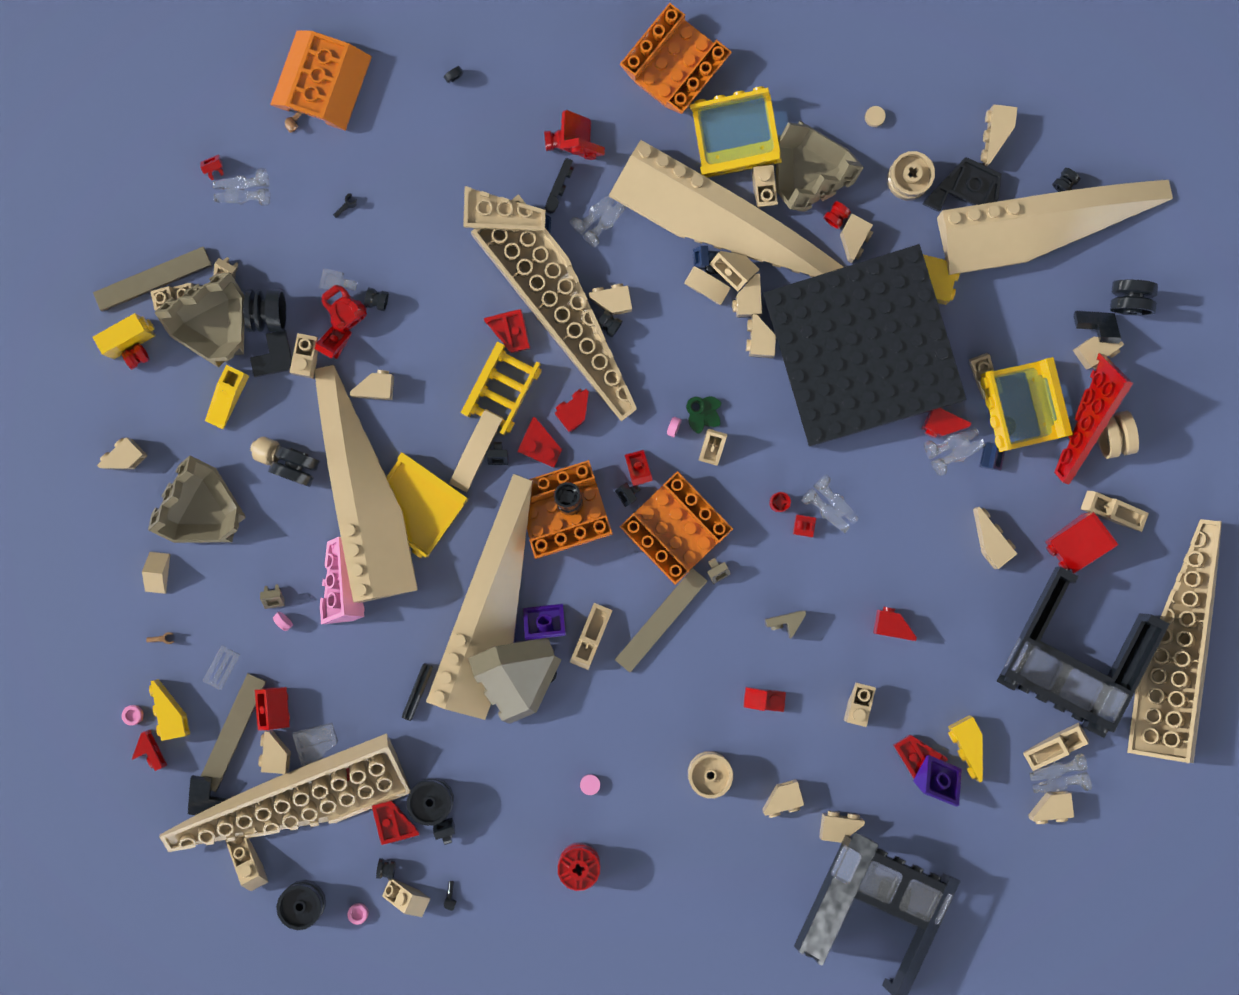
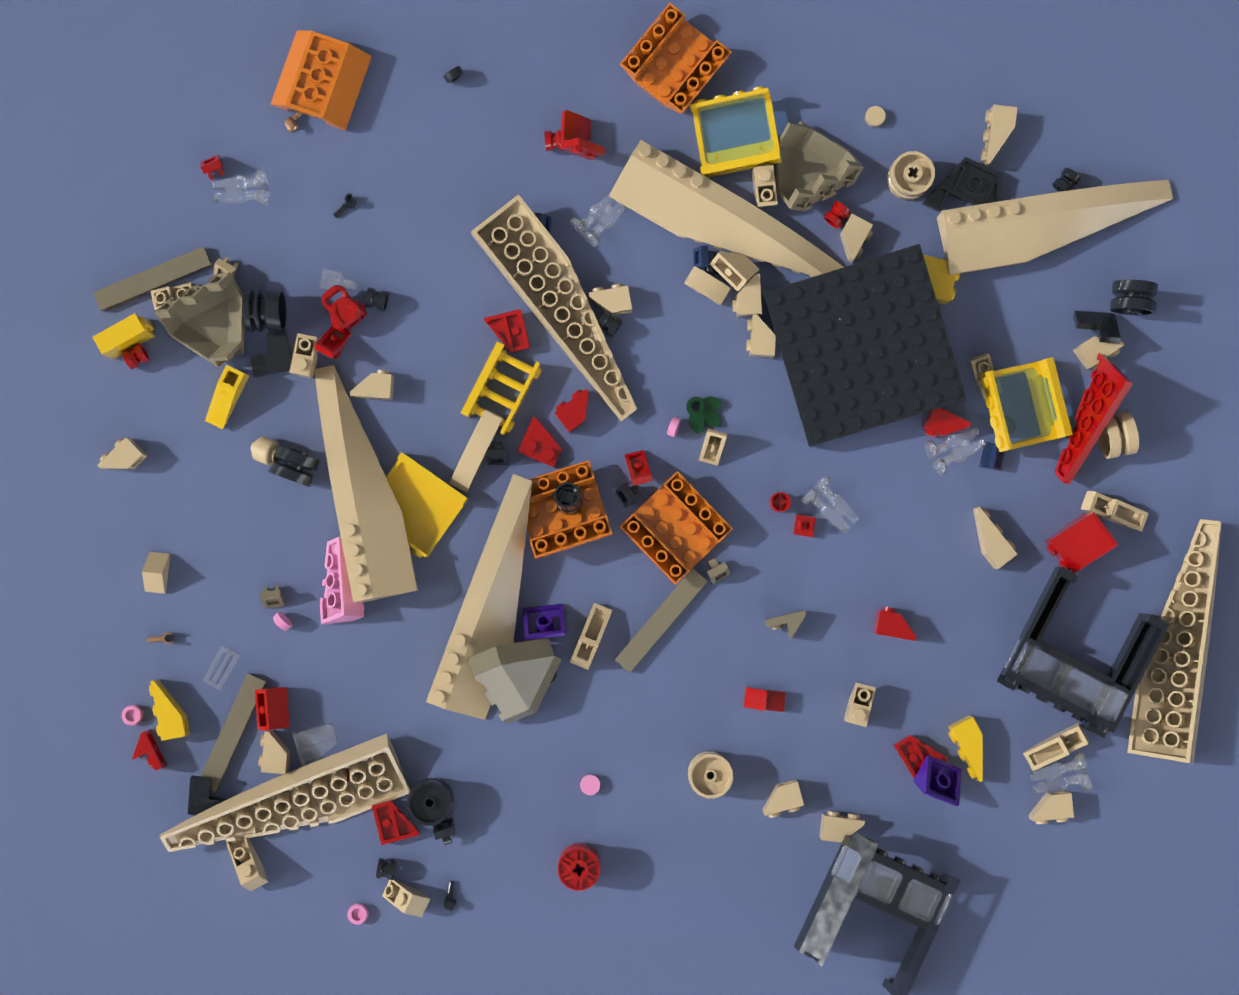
(196, 506): dark tan panel -> none
(294, 915): black wheel -> none
(417, 692): black axle -> none
(496, 212): tan wing -> none
(558, 187): black hinge -> none

